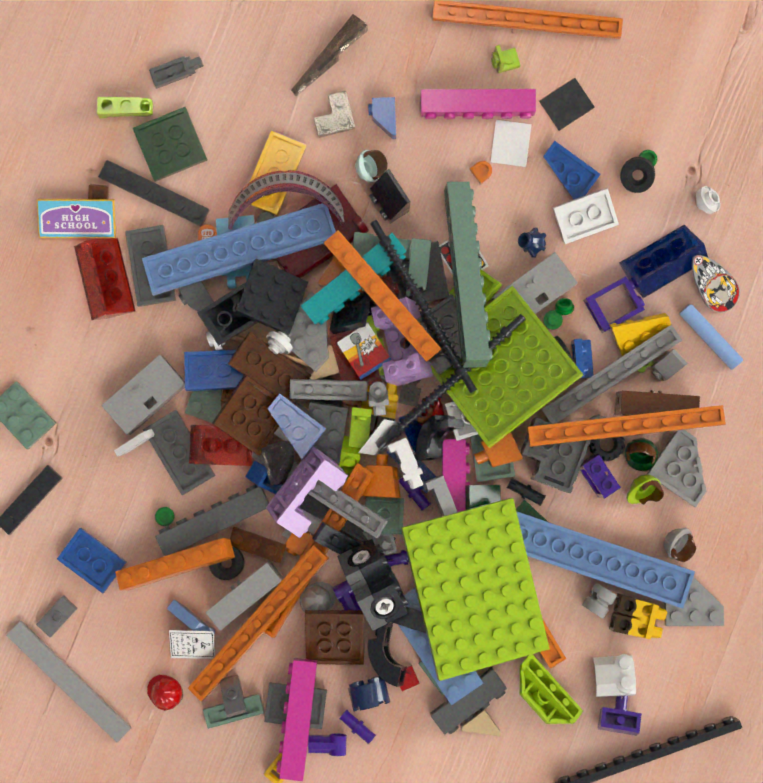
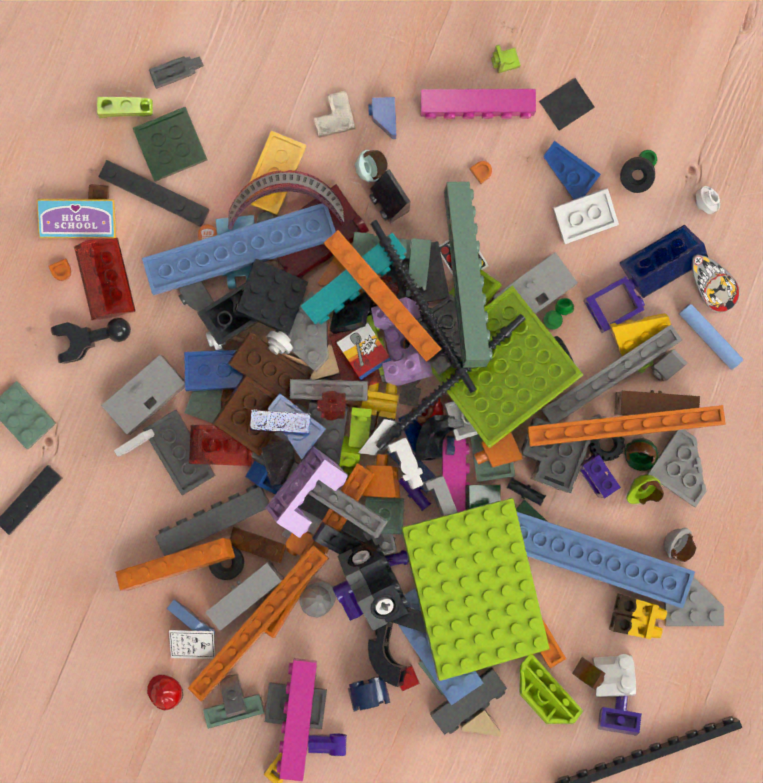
(56, 616): flat silver plate -> none
(61, 270): none -> orange tile
(69, 681): light grey tile -> none
(83, 338): none -> black piece
(91, 560): blue plate -> none
(141, 244): dark grey plate -> none
(164, 516): green plate -> none
(280, 422): none -> clear blue plate
(332, 405): none -> clear red brick
(335, 636): reddish brown plate -> none
(347, 35): clear smoke wedge -> none
(357, 726): dark purple pin -> none
(378, 397): light grey hips -> none
(450, 448): none -> dark blue tile
(510, 143): white sticker -> none
(527, 19): orange plate -> none
(532, 242): dark blue rock -> none
(583, 356): blue bracket -> none
(589, 673): none -> reddish brown slope
(599, 600): light grey wheel -> none

